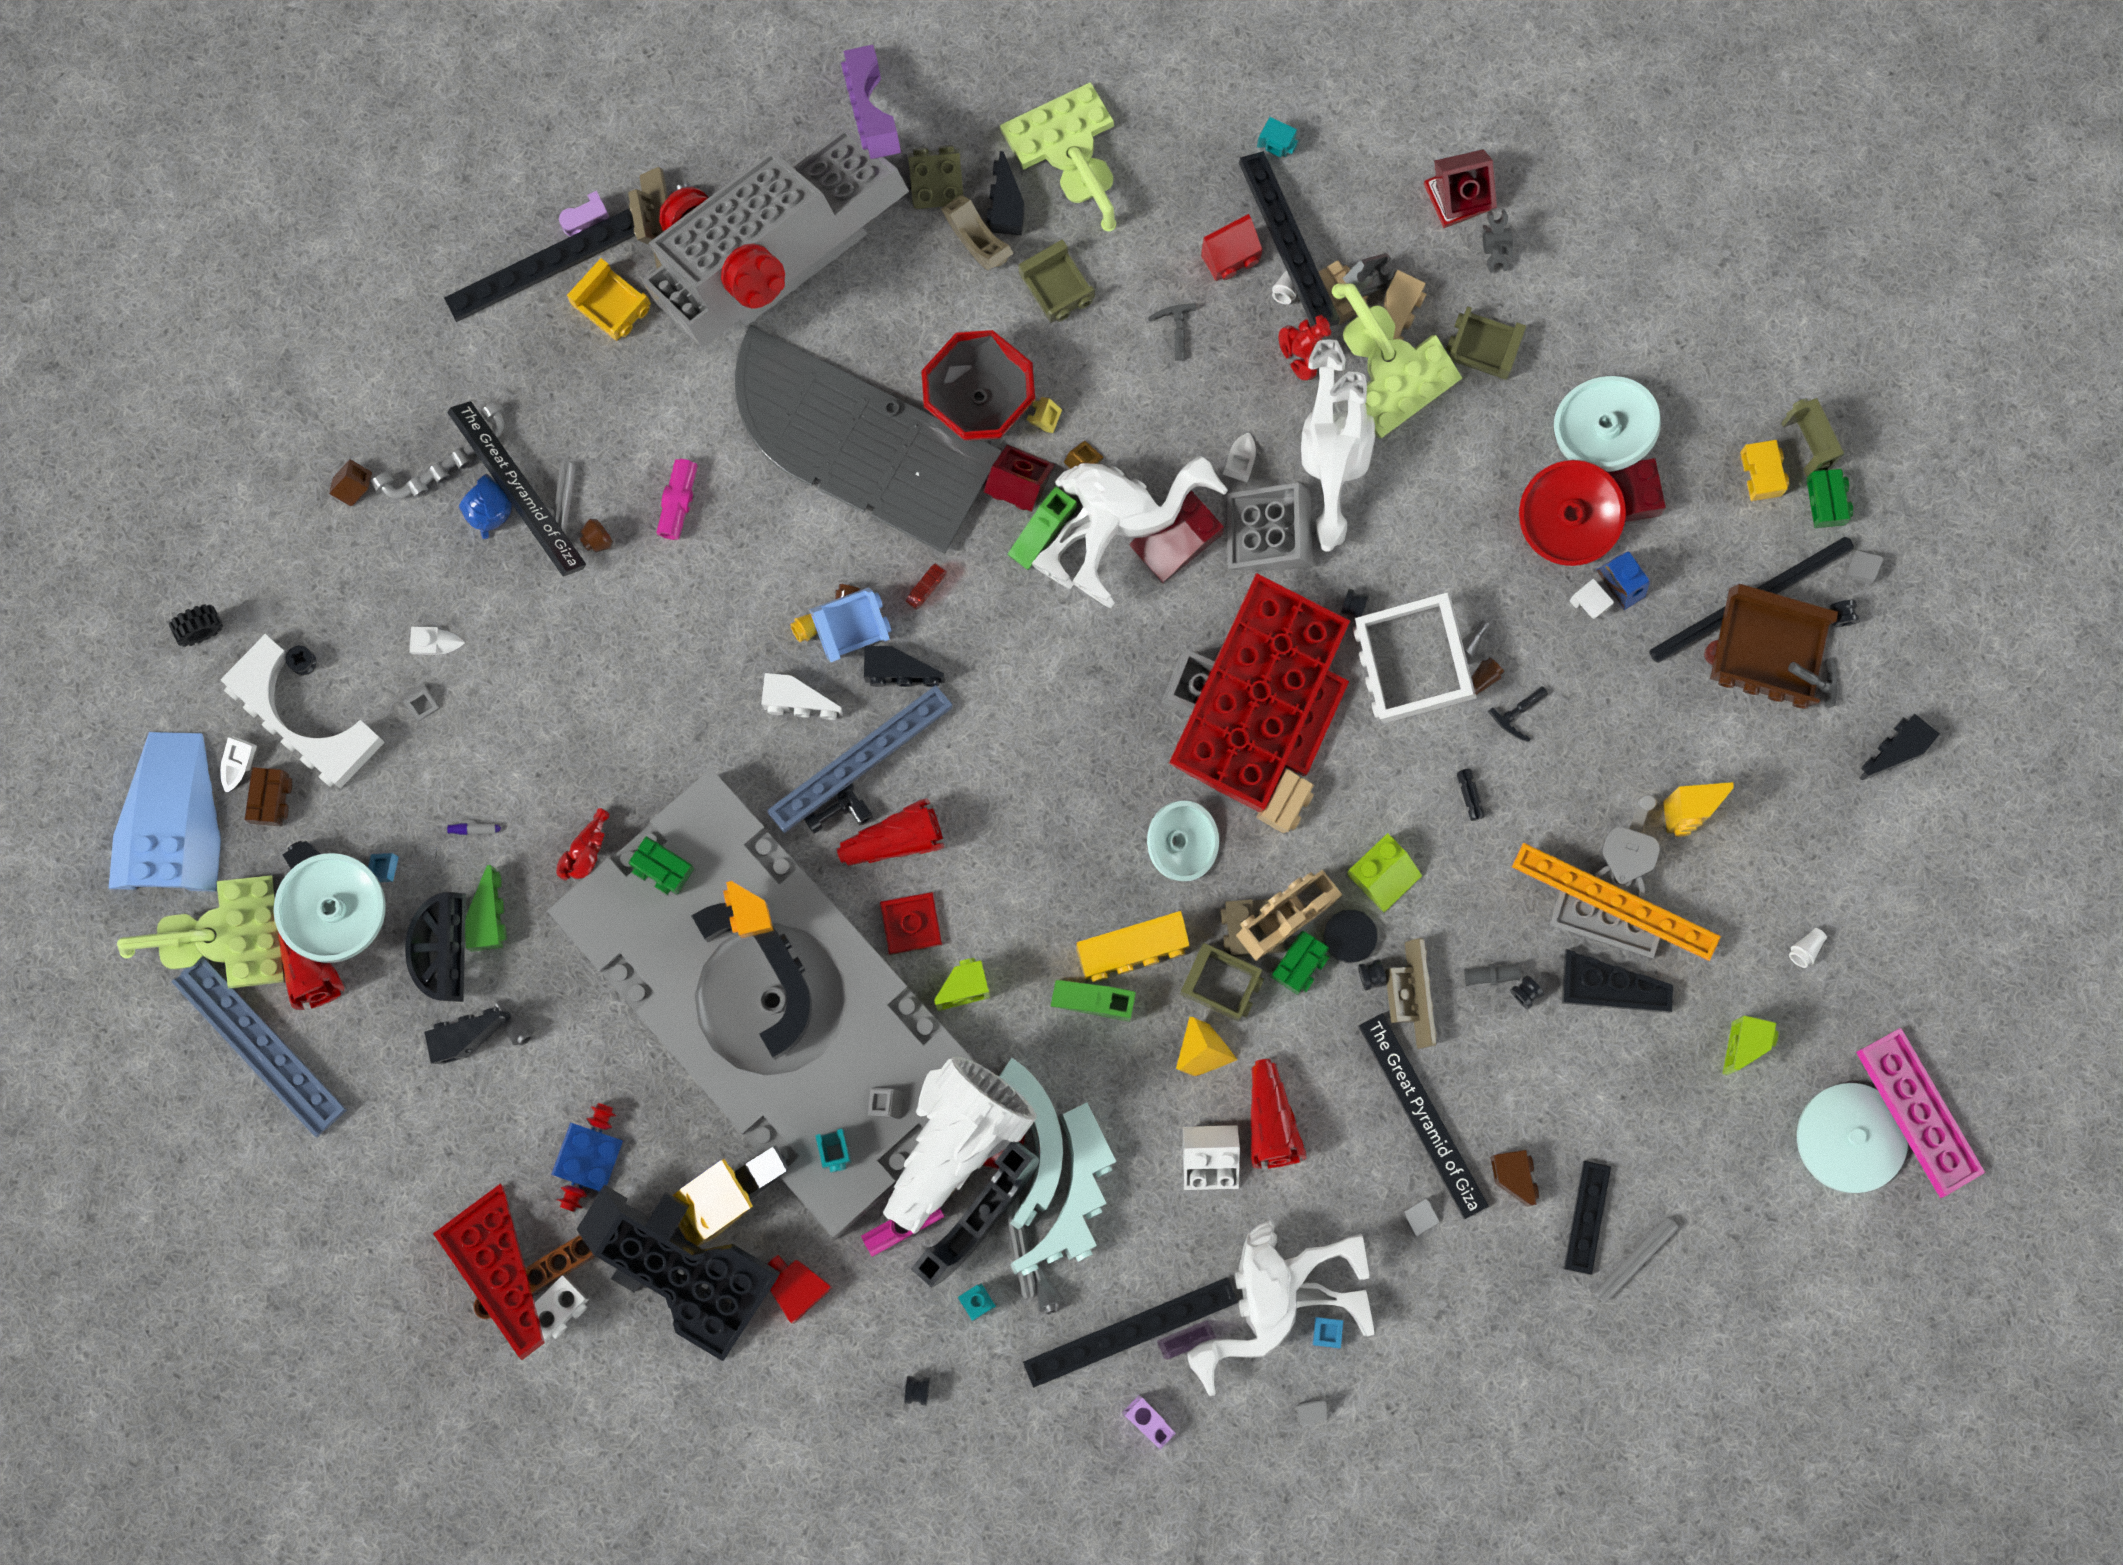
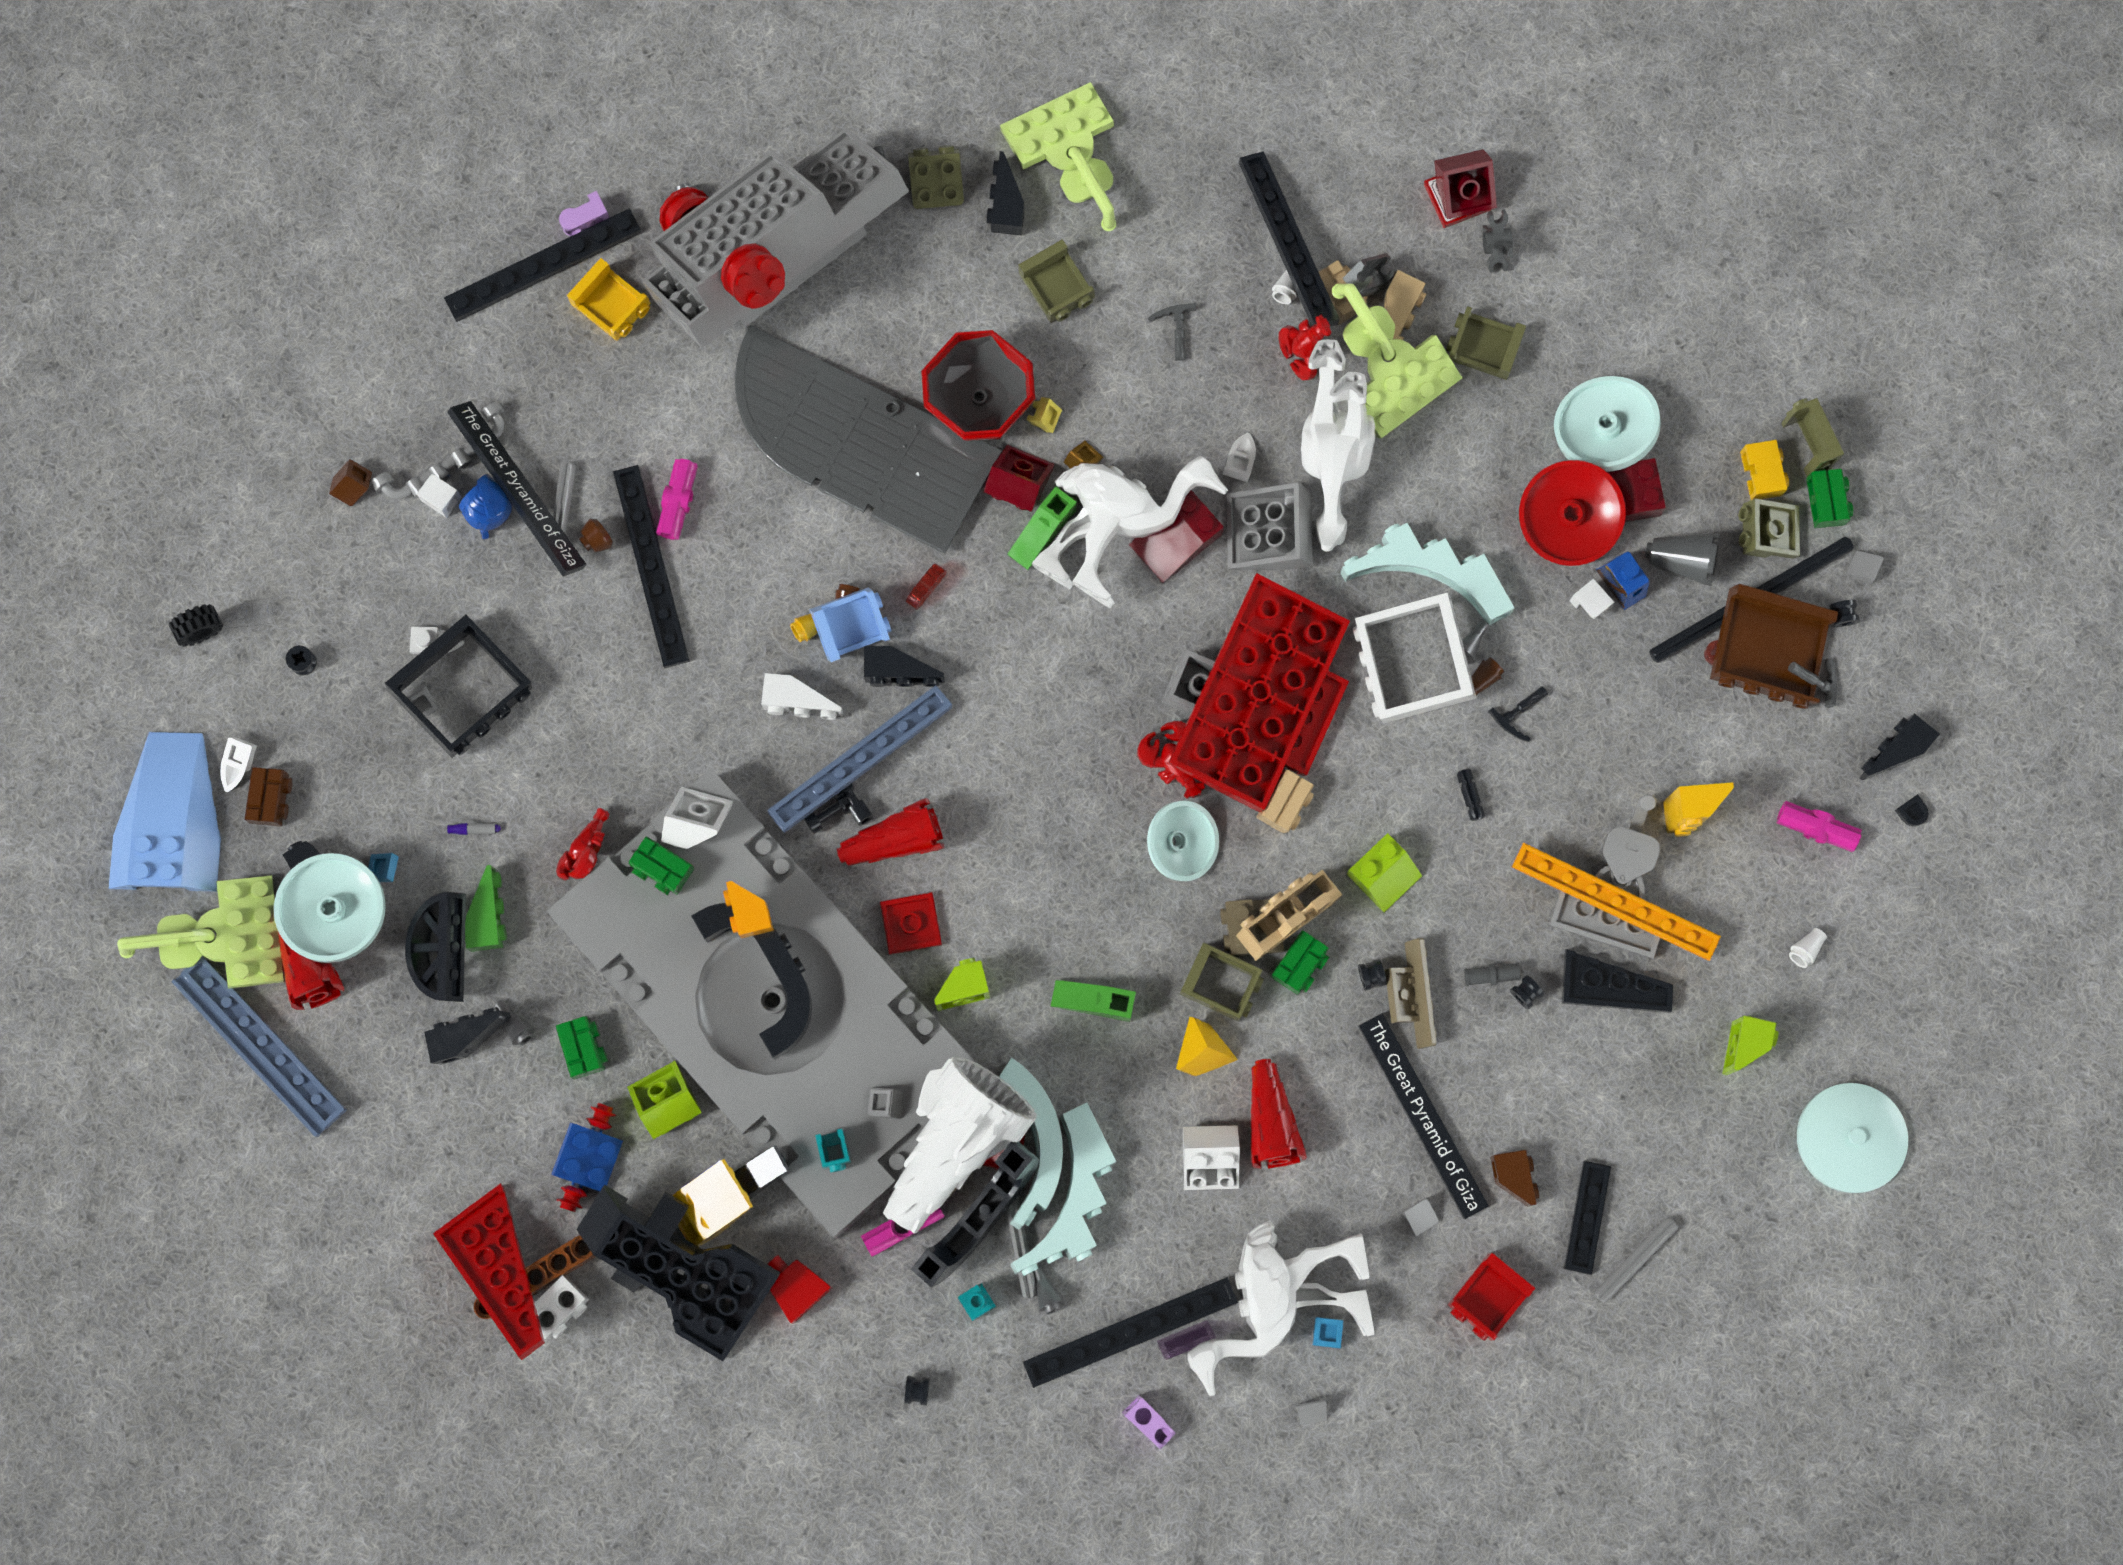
(254, 682): white arch -> none
(436, 651): none -> black window
(439, 495): none -> white panel
(581, 1047): none -> green brick
(646, 206): dark tan bracket -> none
(651, 566): none -> black tile
(664, 1100): none -> lime slope
(693, 818): none -> white slope
(875, 127): medium lavender arch -> none
(974, 234): dark tan arch -> none
(1133, 946): yellow slope -> none
(1148, 757): none -> red animal
(1231, 248): red slope -> none
(1278, 138): teal window -> none
(1350, 936): black tile -> none
(1354, 603): black wheel -> none
(1402, 552): none -> light aqua arch
(1490, 1297): none -> red panel
(1686, 555): none -> dark grey cone
(1770, 529): none -> olive plate
(1819, 826): none -> dark pink piece
(1913, 812): none -> black tile
(1920, 1112): dark pink plate -> none

